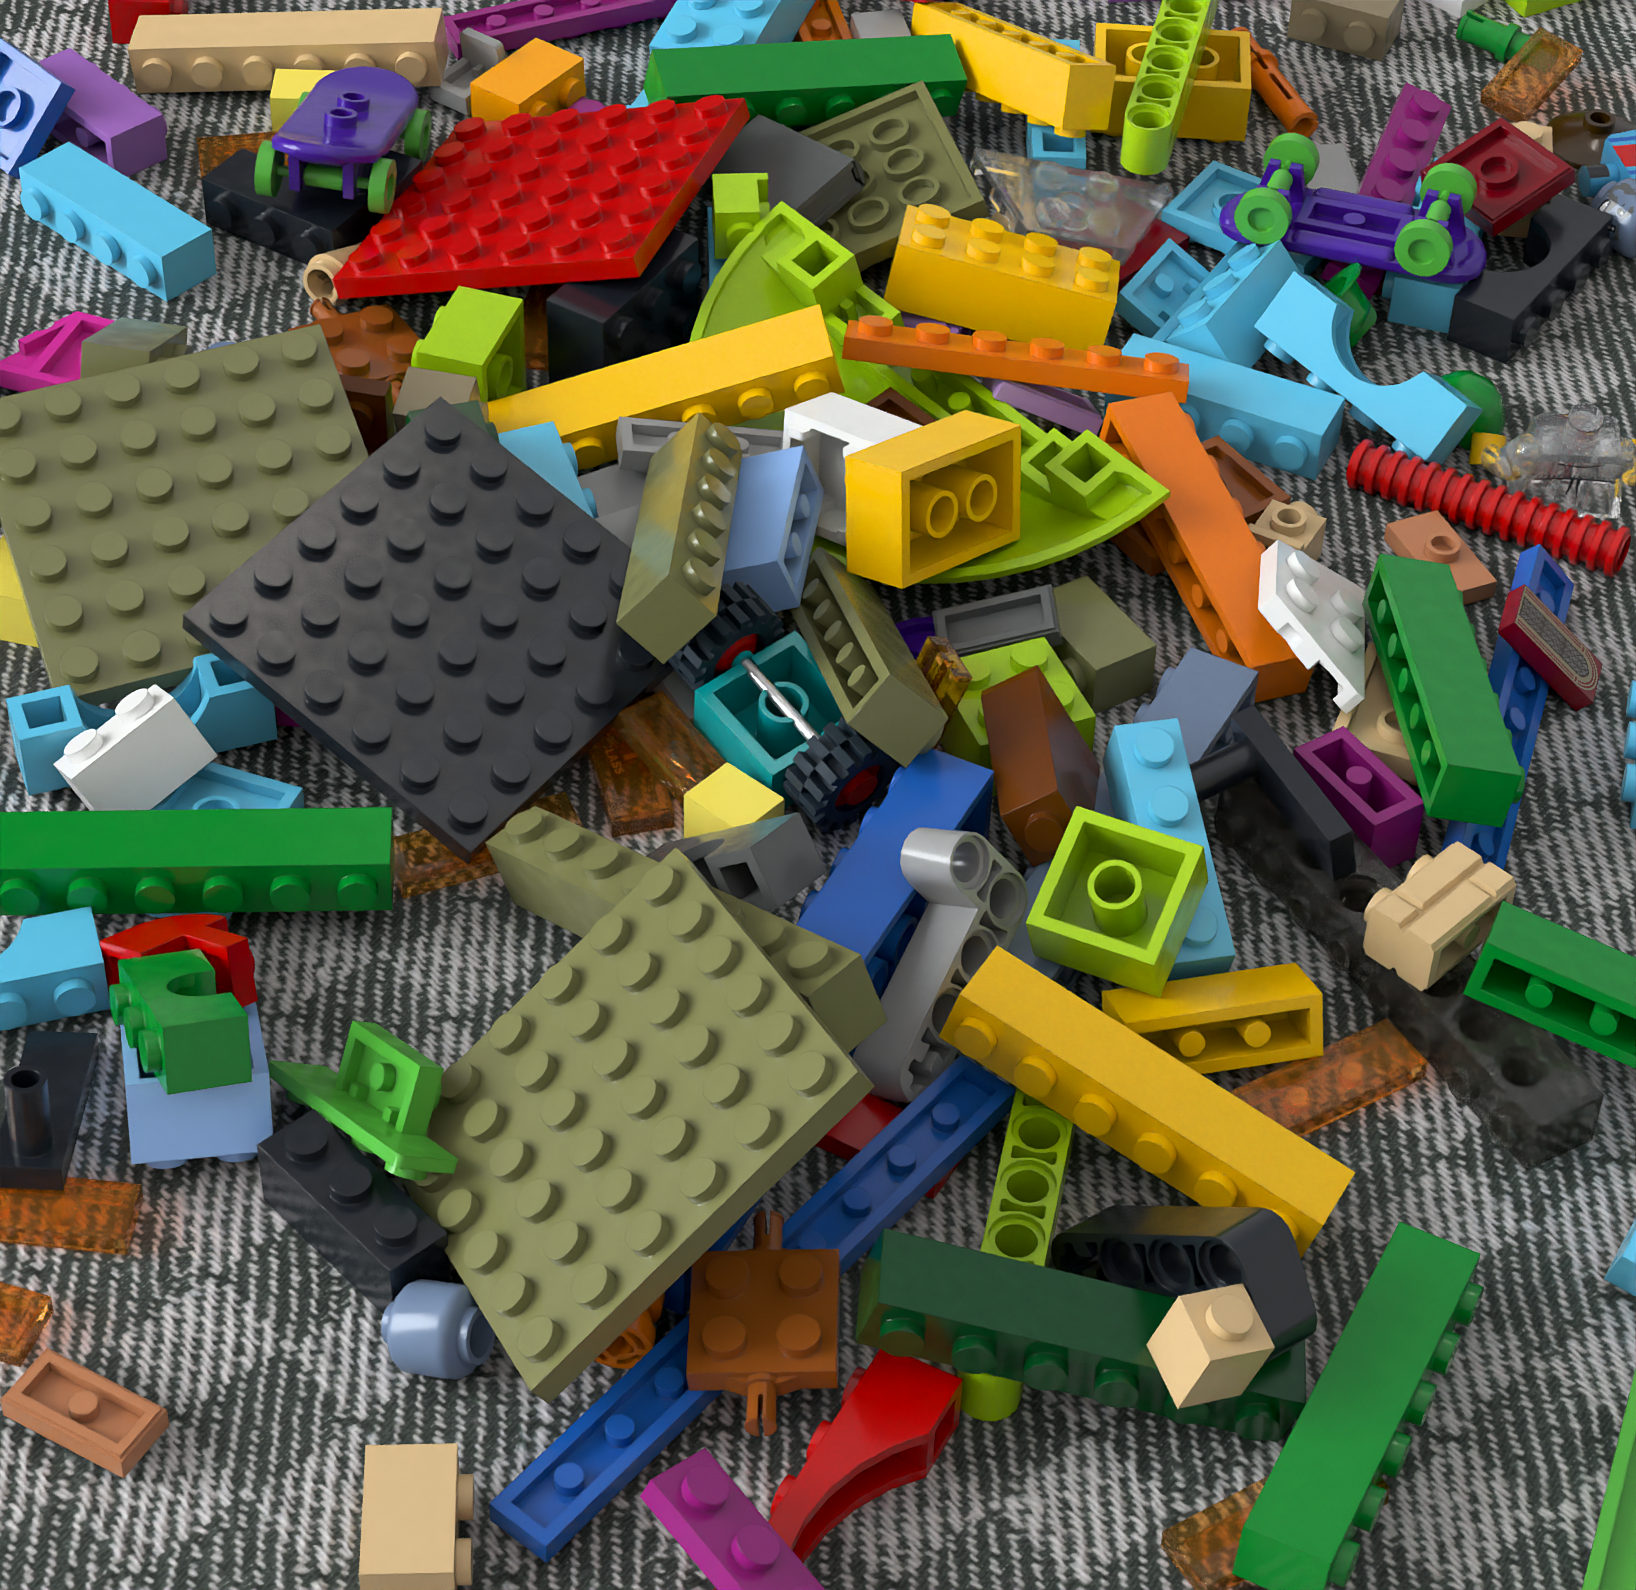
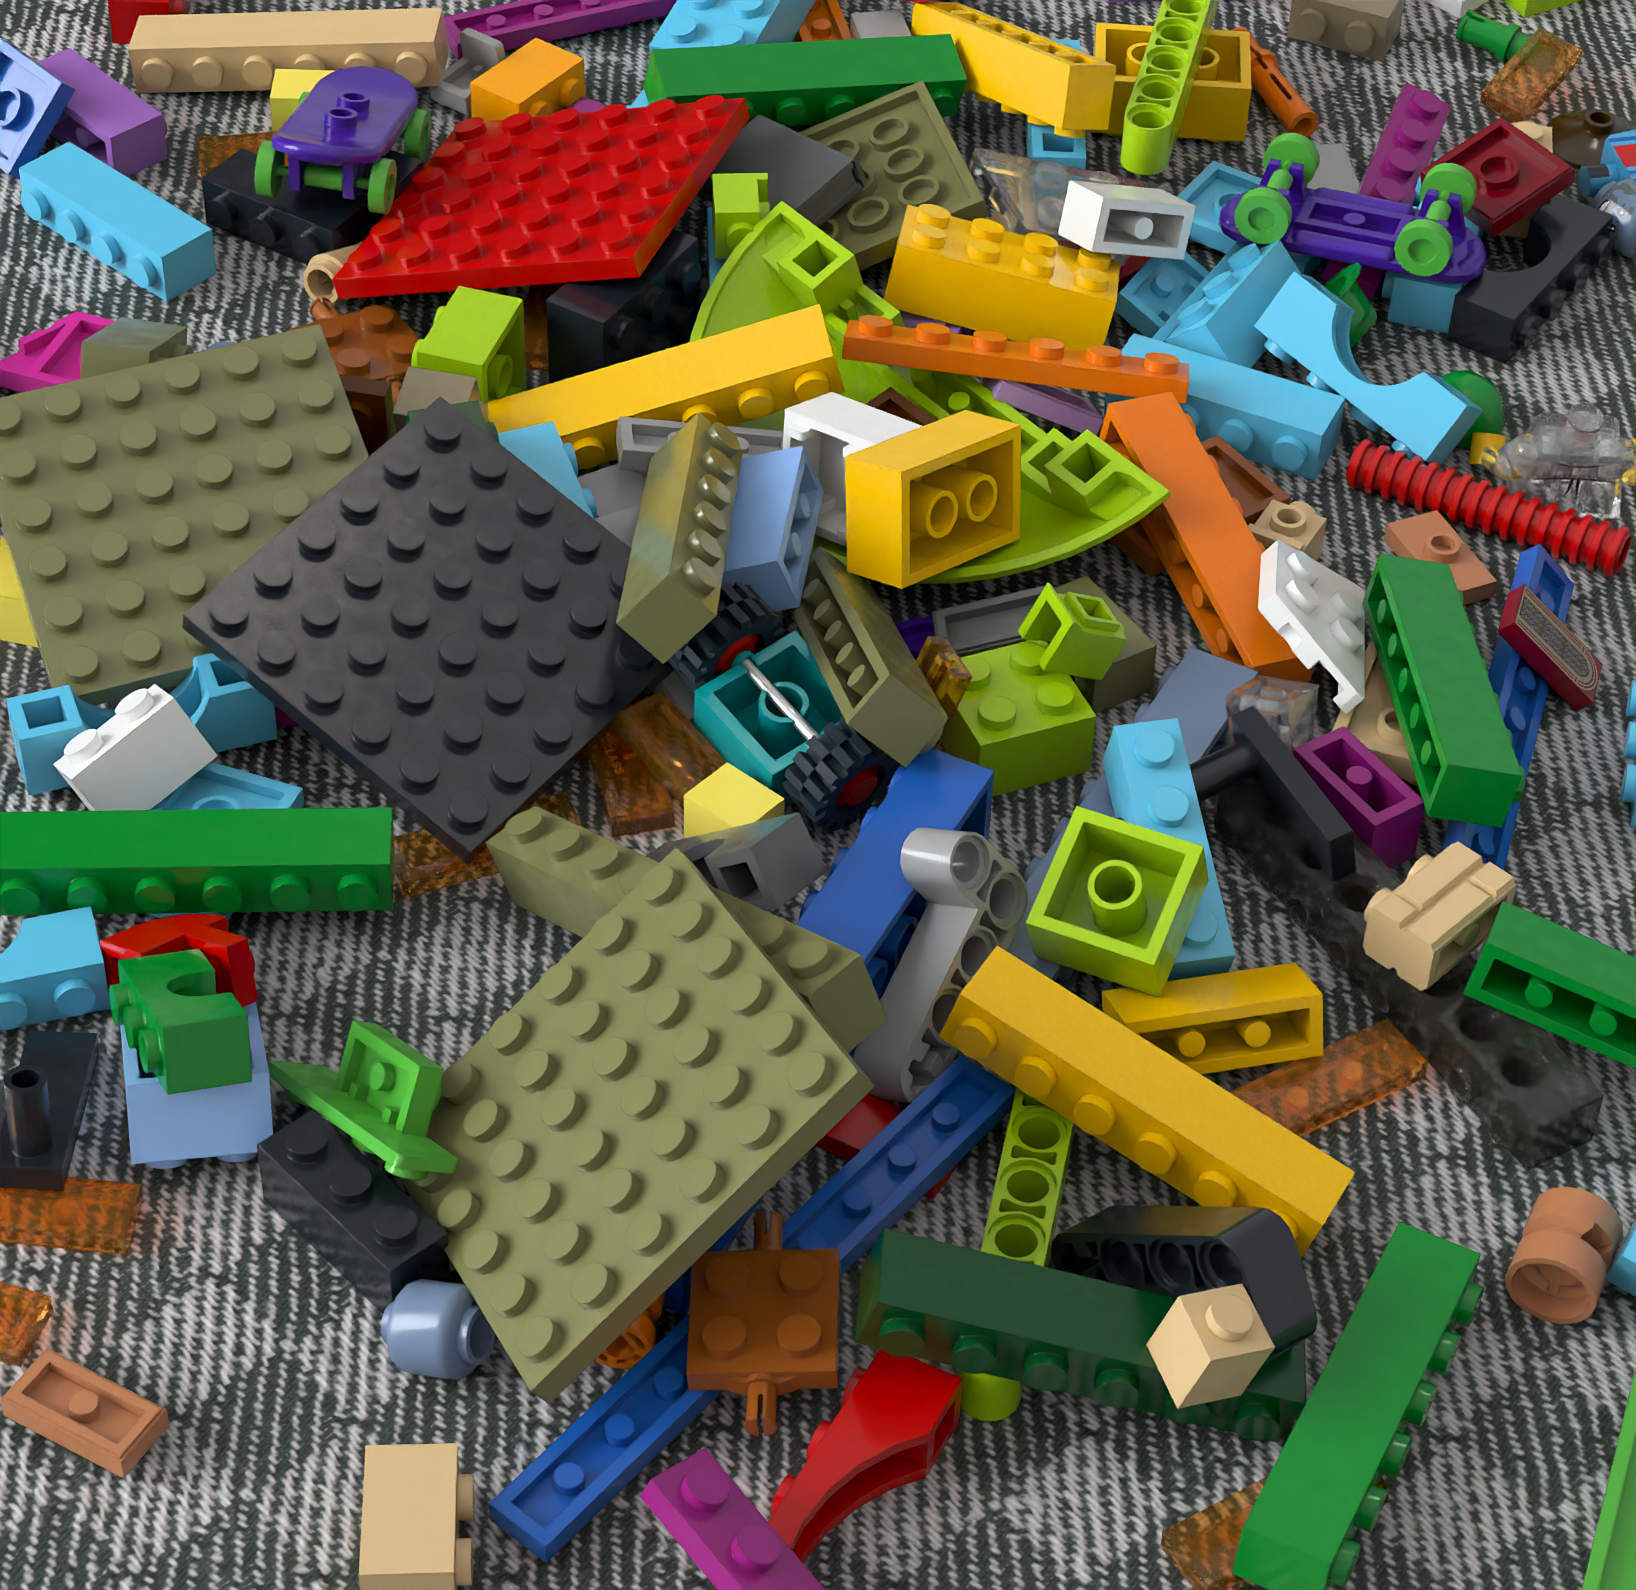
(1036, 762): reddish brown slope -> none
(1080, 630): none -> lime window
(1126, 220): none -> white brick
(1283, 703): none -> clear slope
(1564, 1255): none -> nougat wheel

